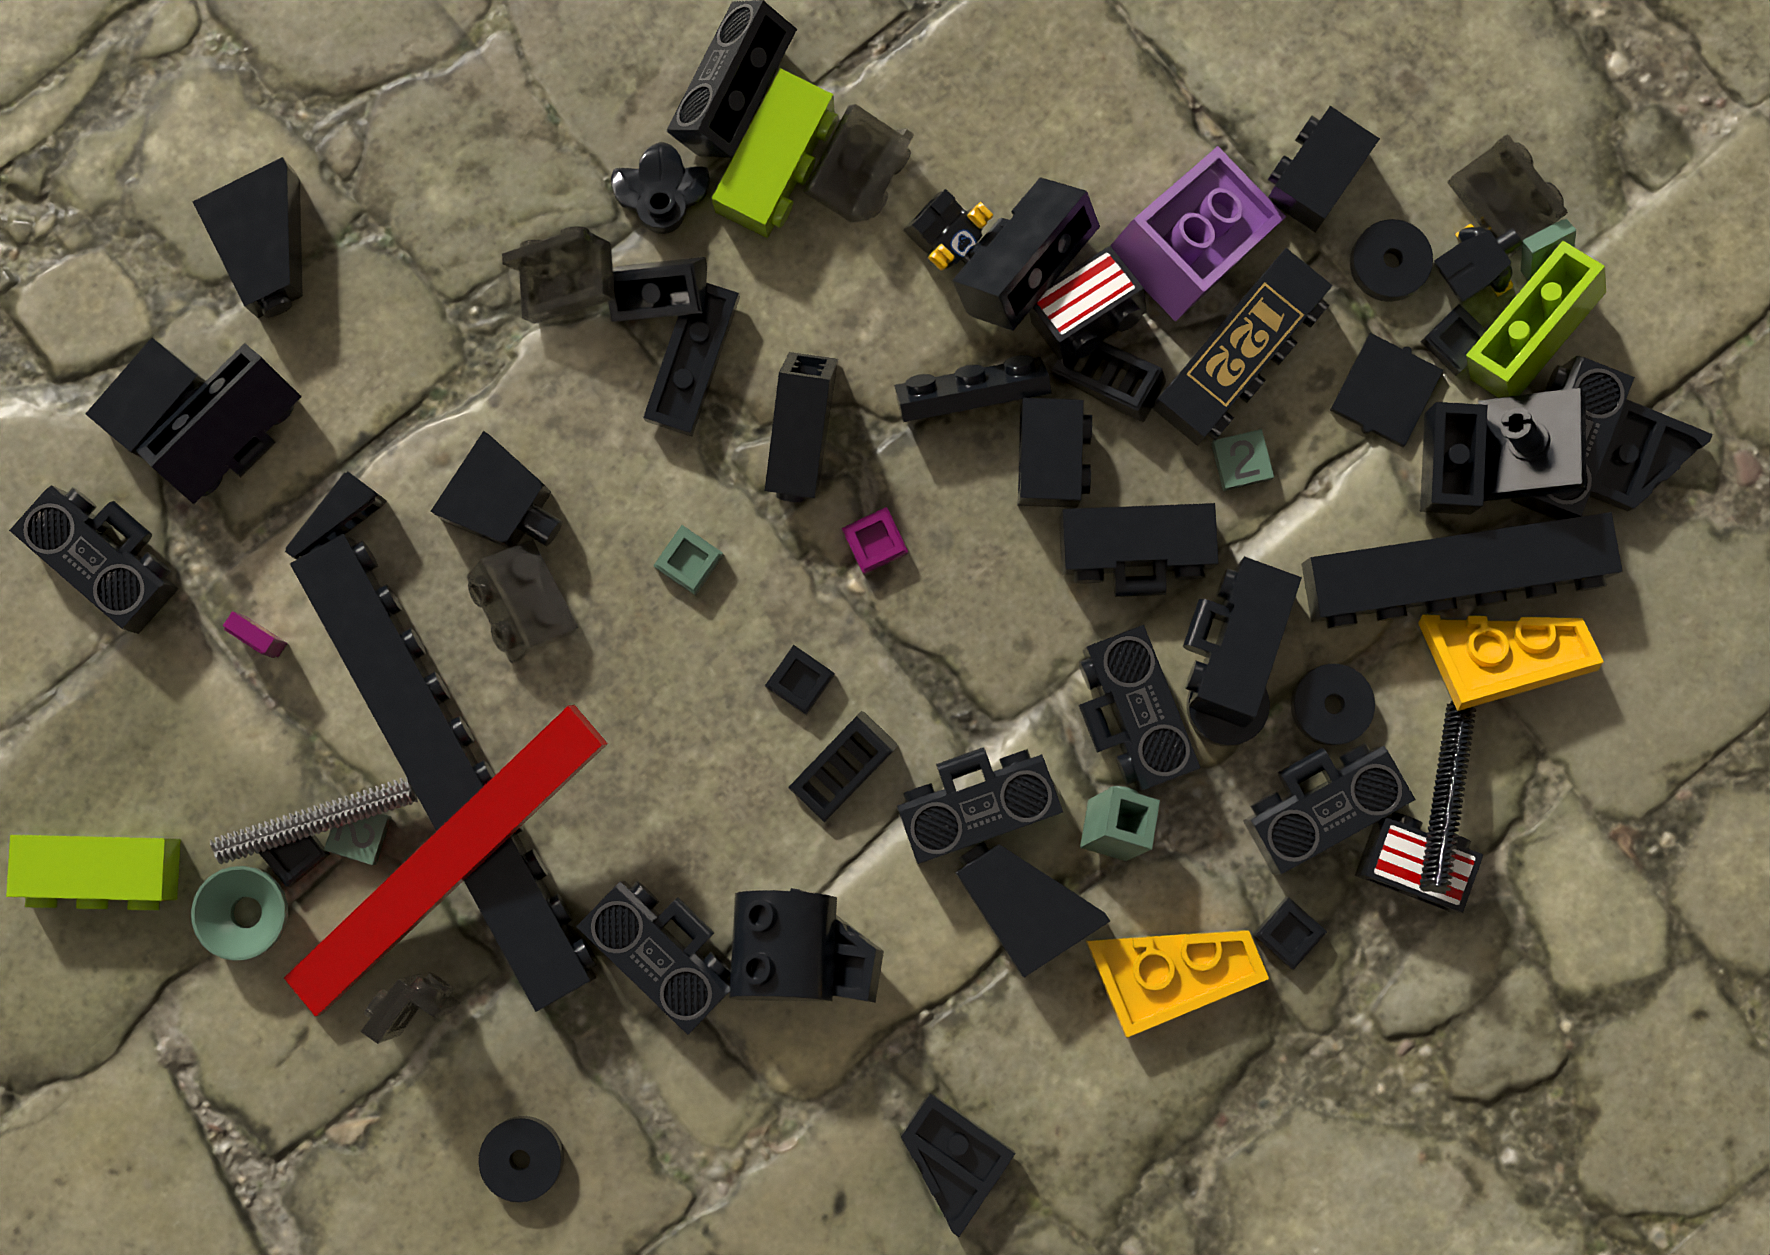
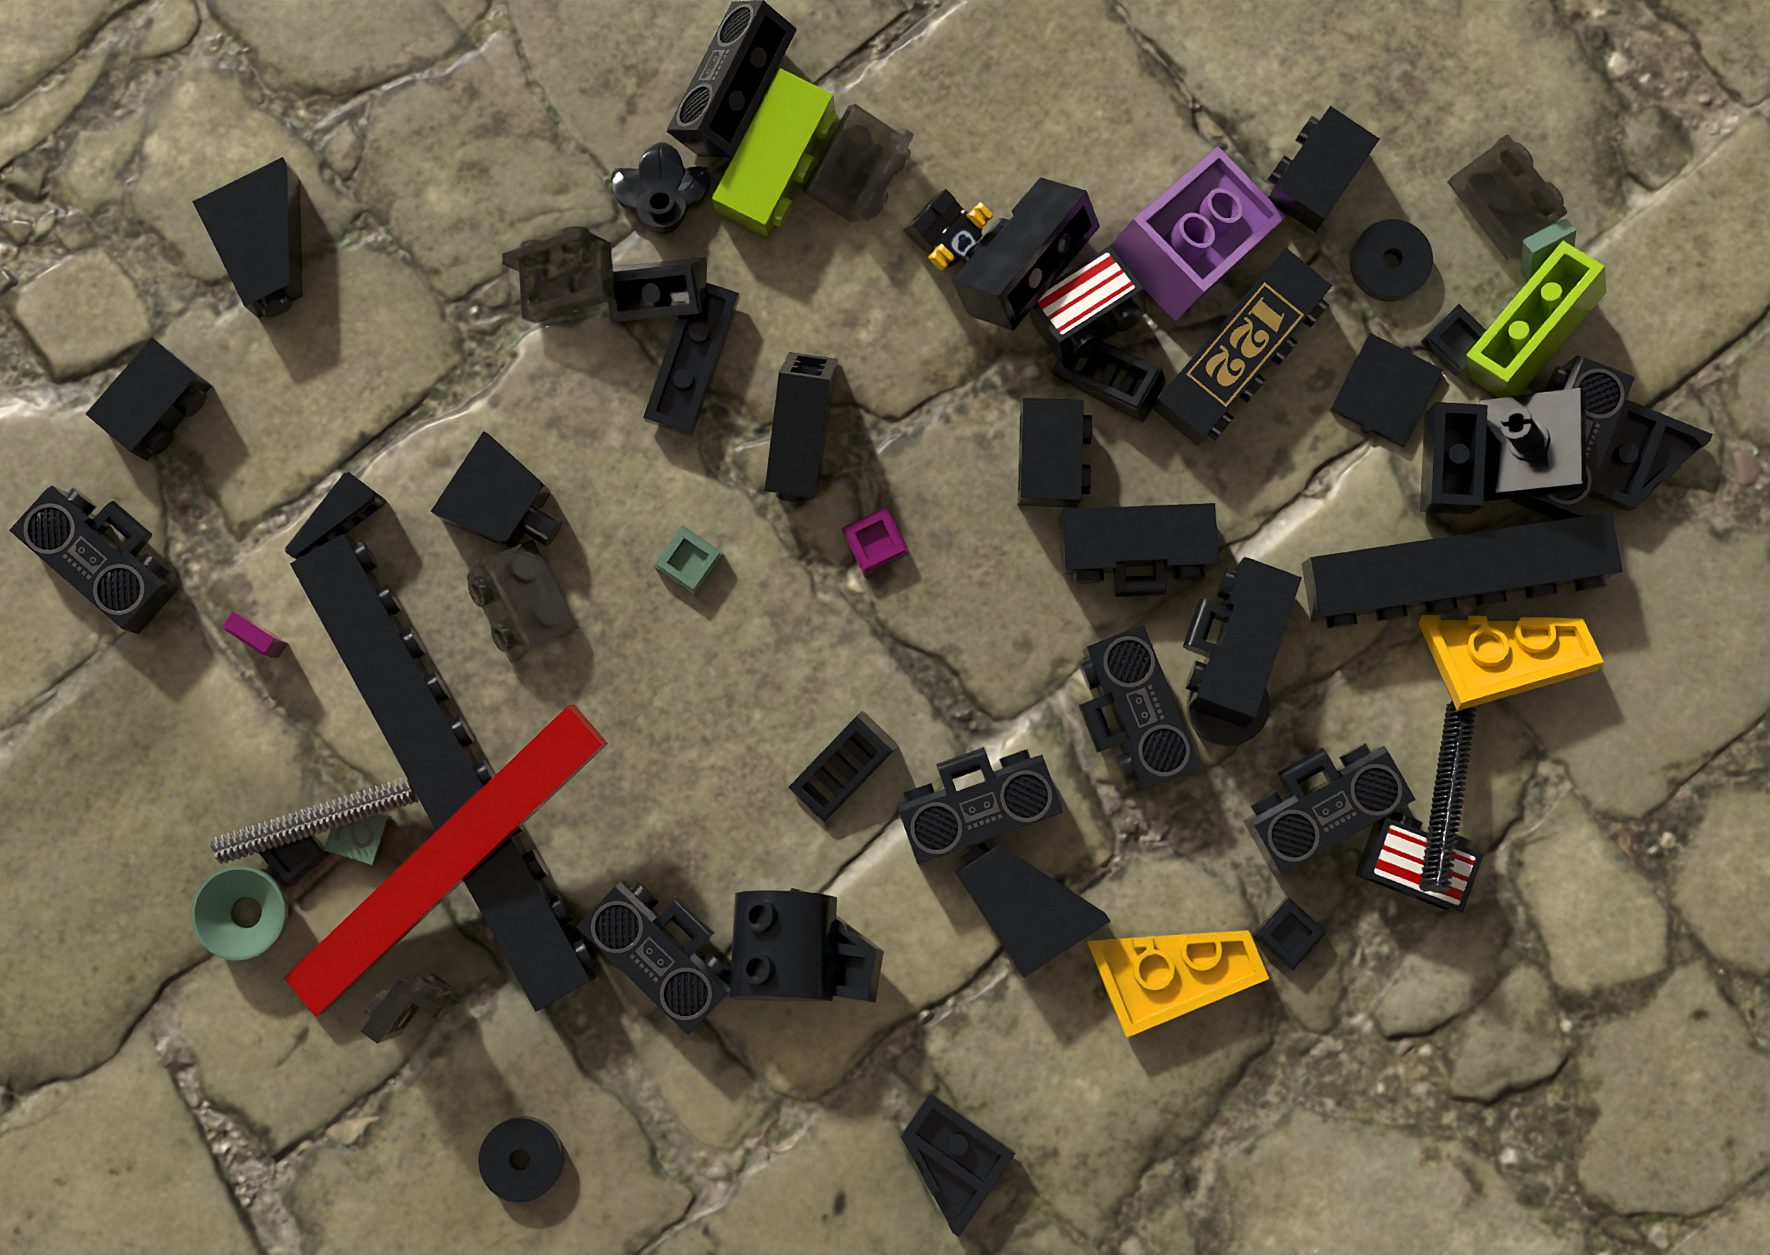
(93, 870): lime brick -> none
(221, 425): black piece -> none
(800, 680): black tile -> none
(972, 388): black plate -> none
(1120, 823): sand green brick -> none
(1242, 460): sand green tile -> none
(1355, 698): black piece -> none
(1478, 262): black piece -> none

